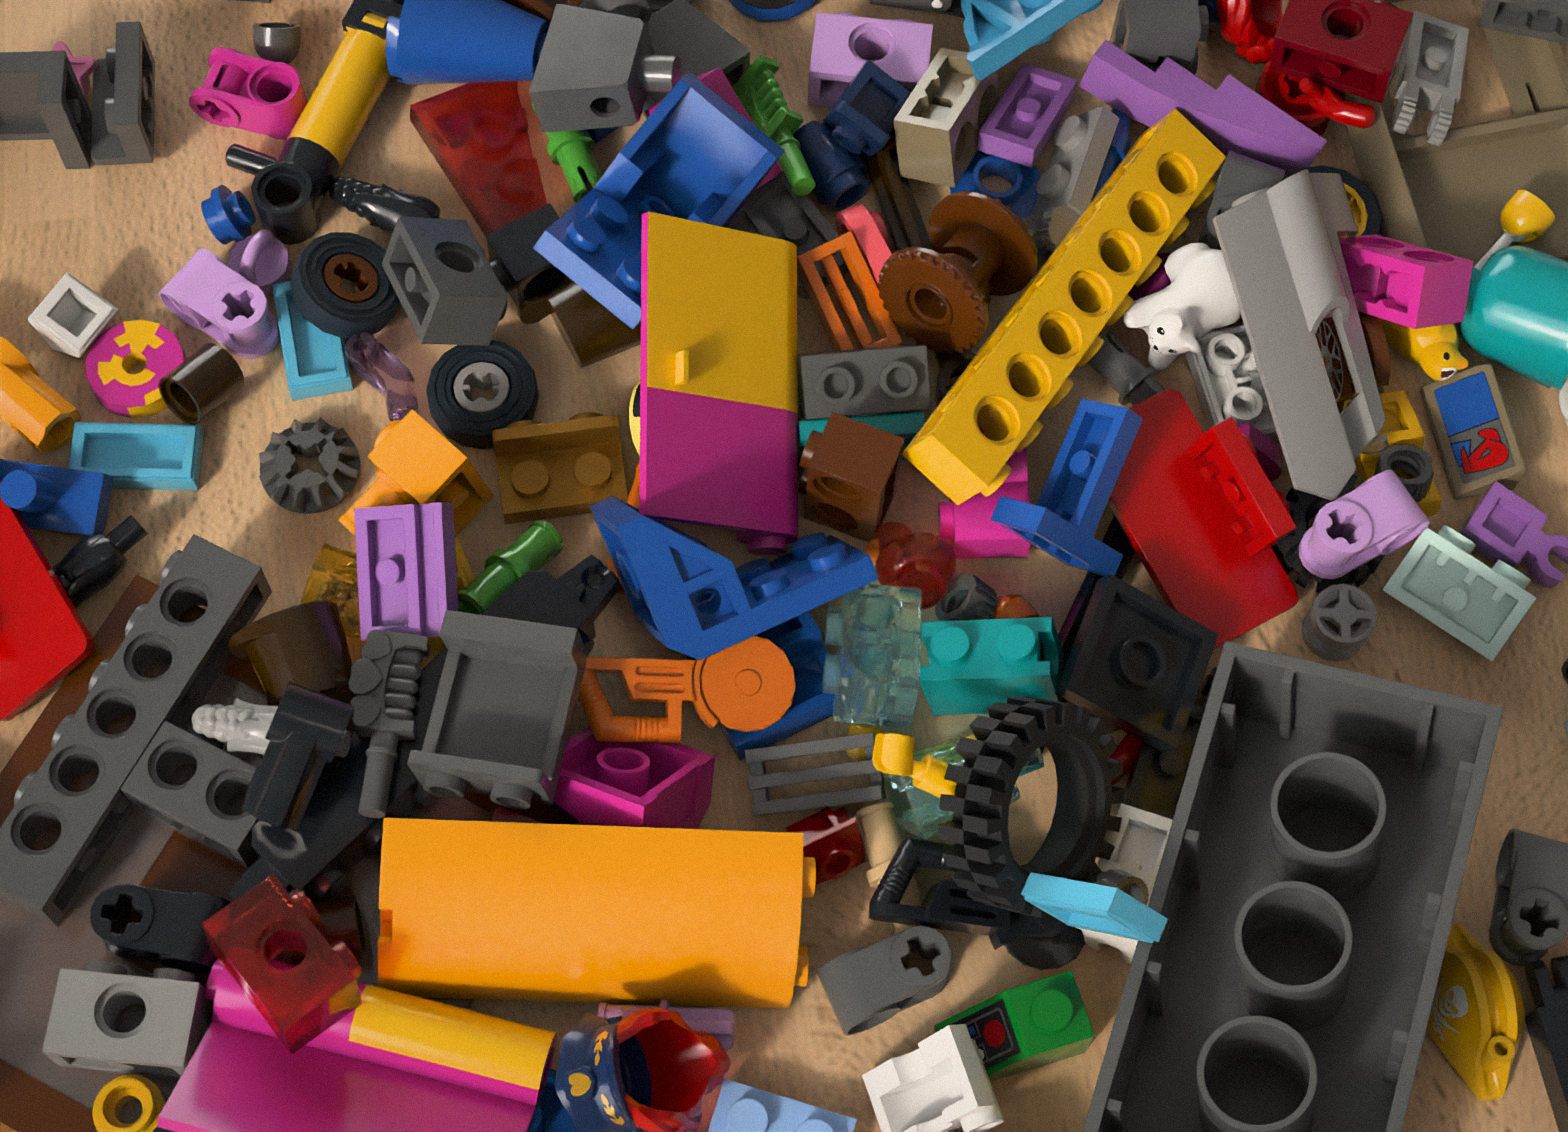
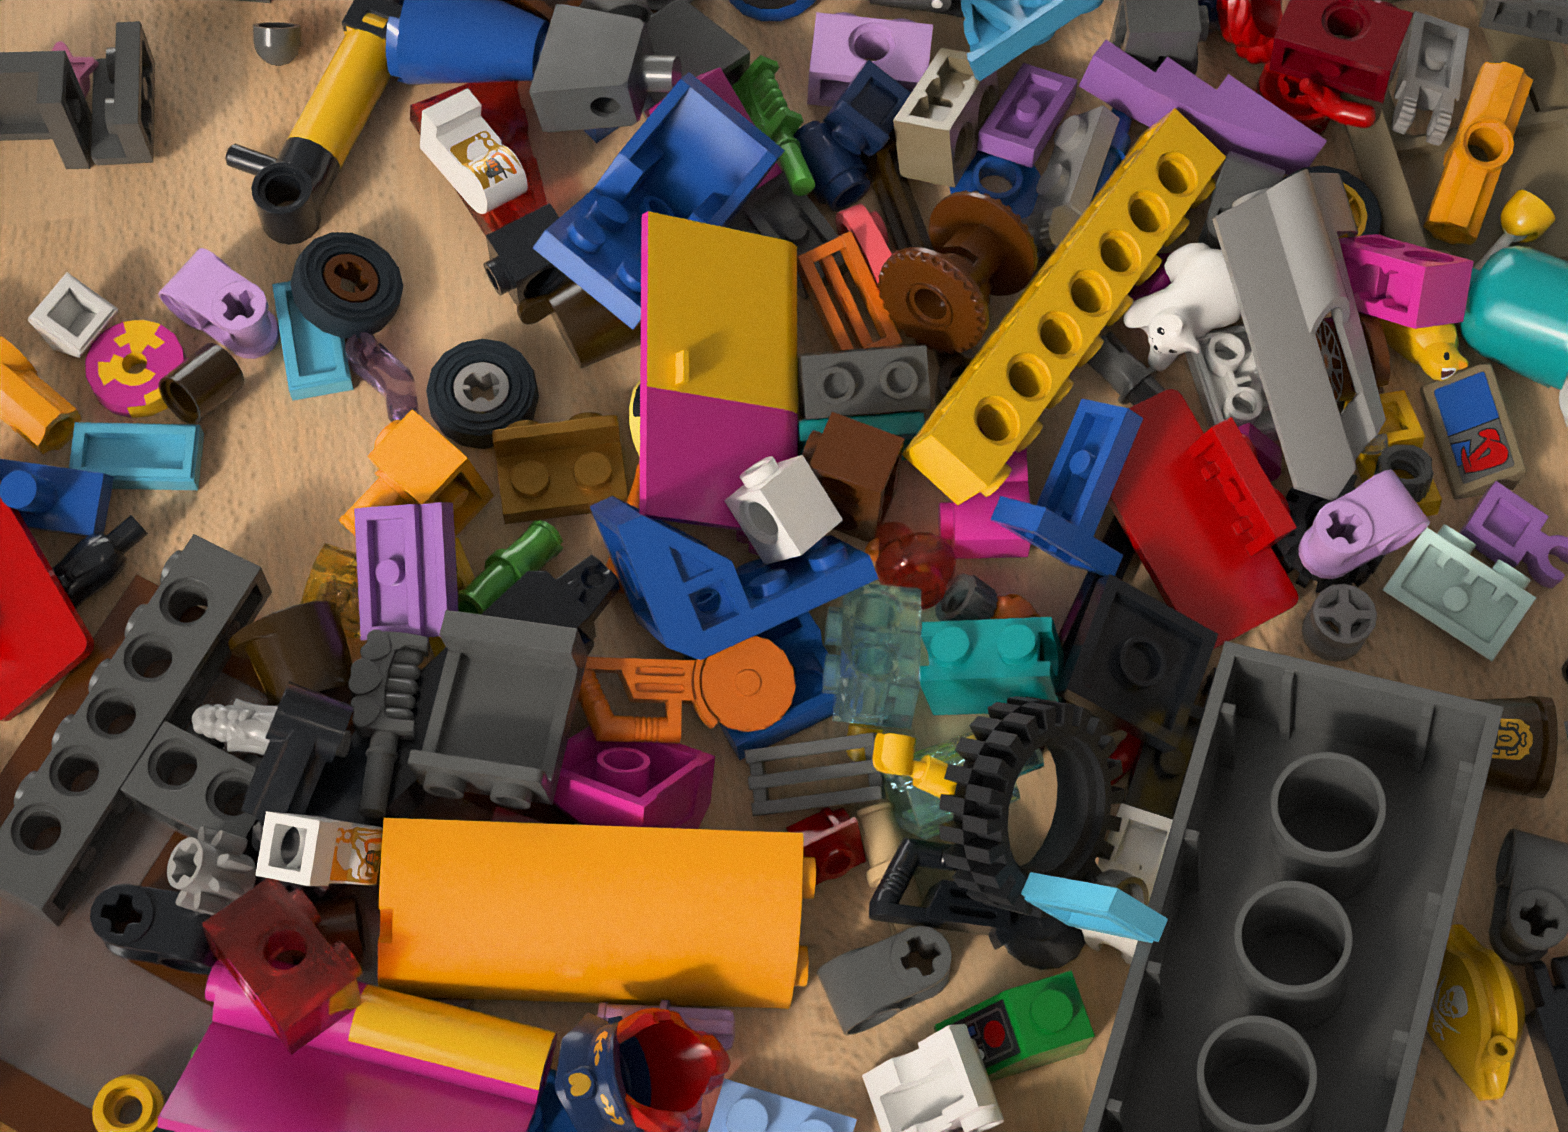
(86, 1011): light grey brick -> none
(210, 870): none -> light grey gear
(228, 215): blue plate -> none
(245, 93): dark pink piece -> none
(261, 260): lavender tile -> none
(309, 490): dark grey gear -> none
(327, 851): none -> white leg
(380, 204): black piece -> none
(444, 281): dark grey brick -> none
(471, 153): none -> white leg
(574, 154): bright green pin -> none
(782, 508): none -> white brick
(1465, 181): none -> light orange piece
(1524, 746): none -> dark brown hat

